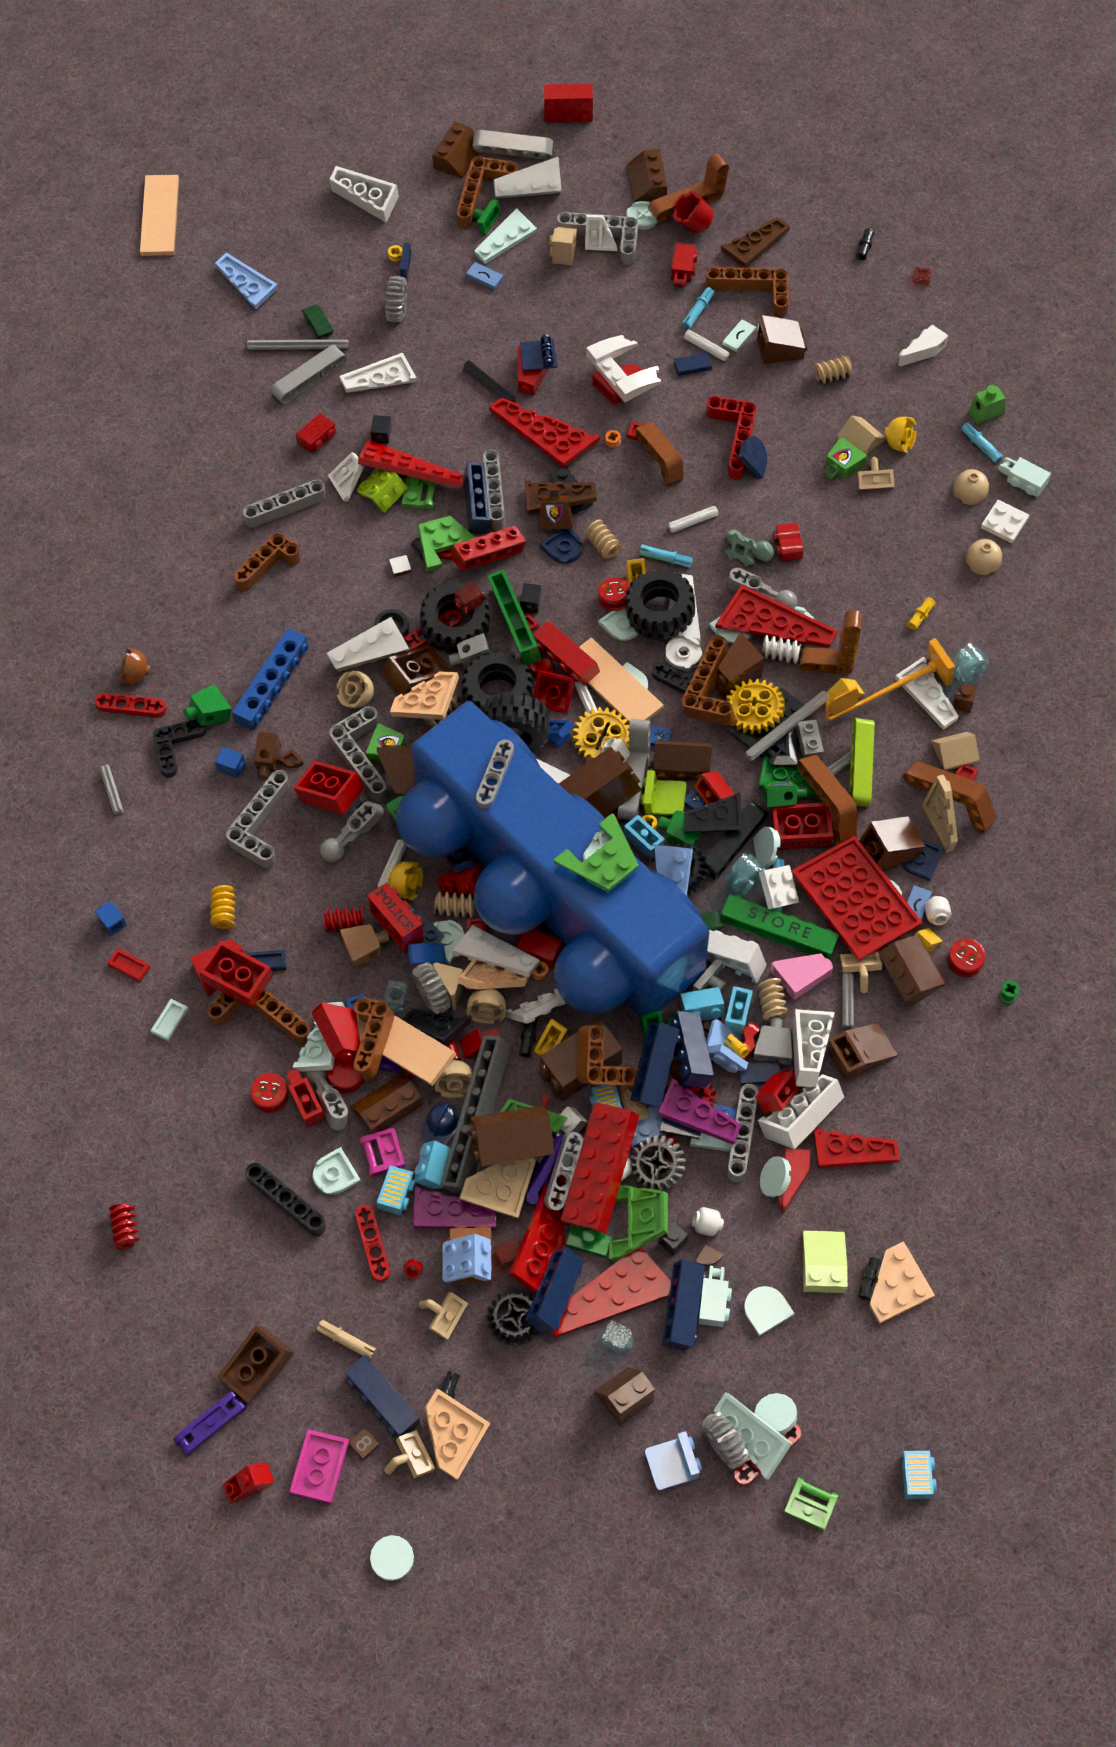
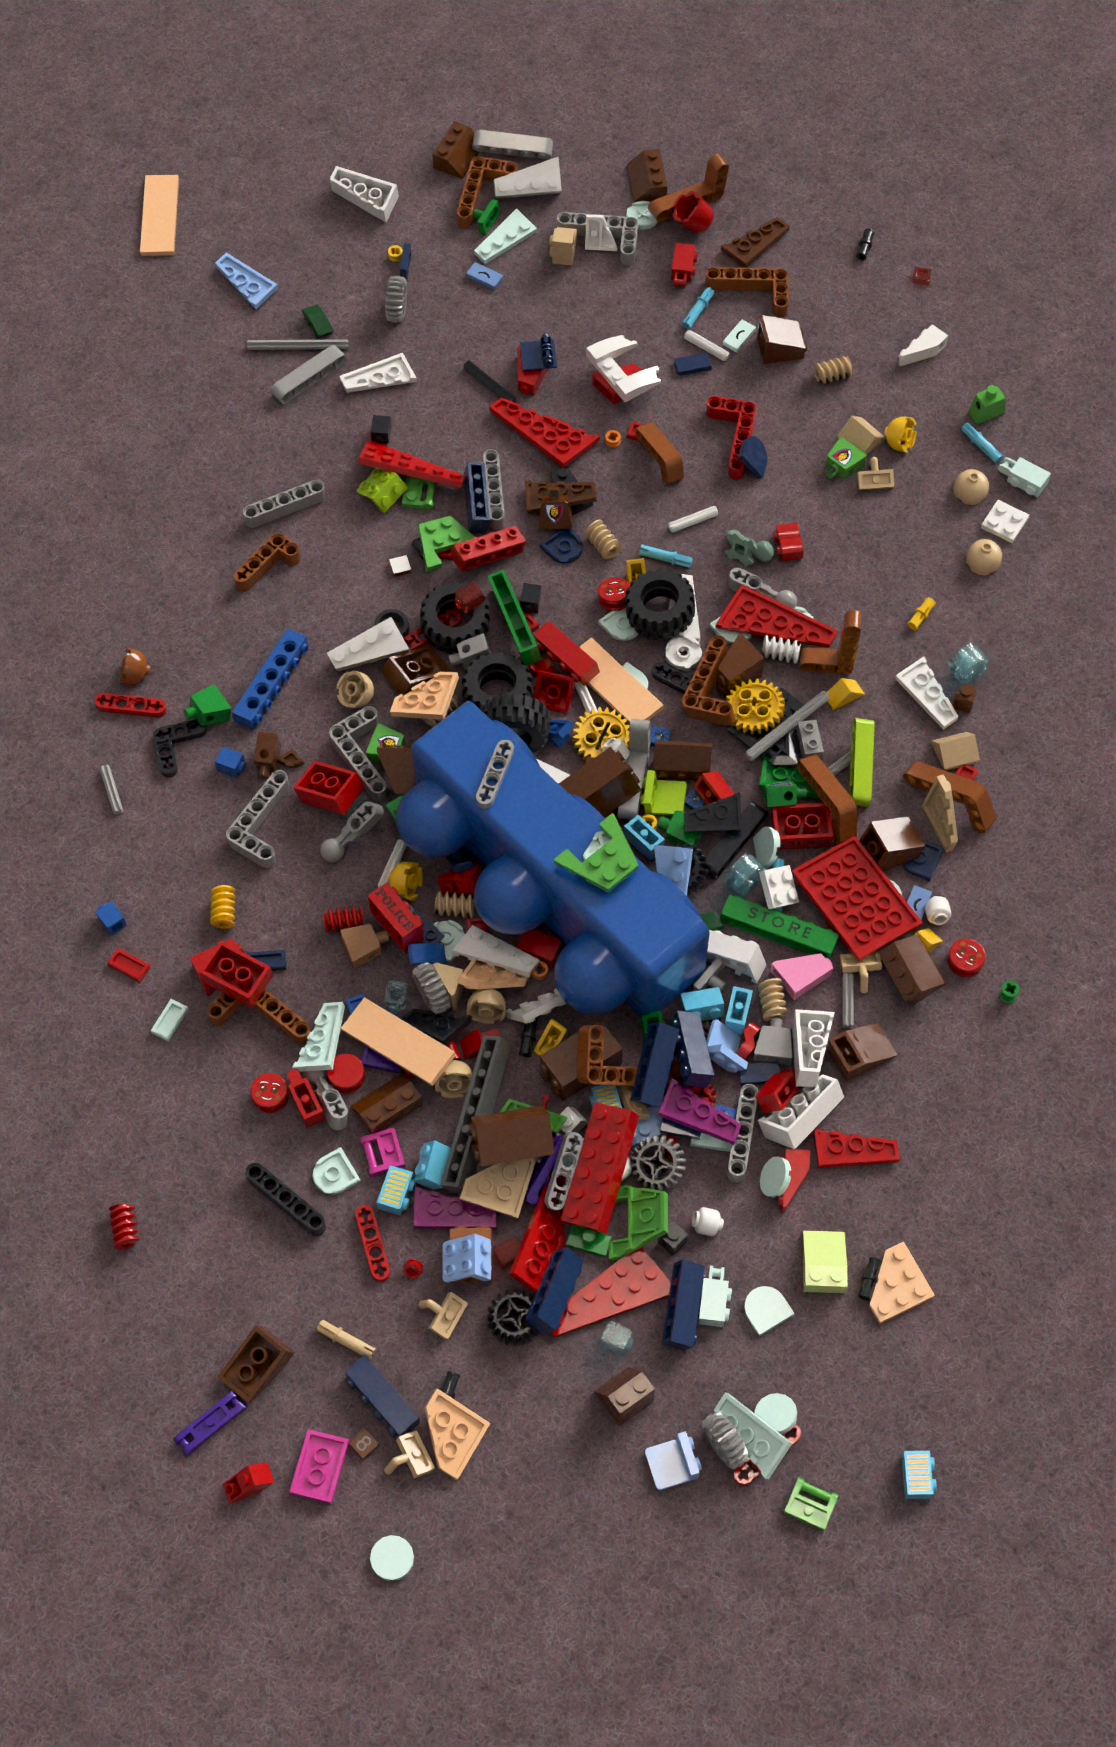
(316, 433): red brick -> none
(338, 1029): red slope -> none
(346, 476): white wing -> none
(368, 1061): dark orange beam -> none
(440, 1124): dark blue piece -> none
(568, 102): red brick -> none
(709, 1256): tile -> none
(736, 1046): yellow pin -> none
(938, 662): light orange piece -> none

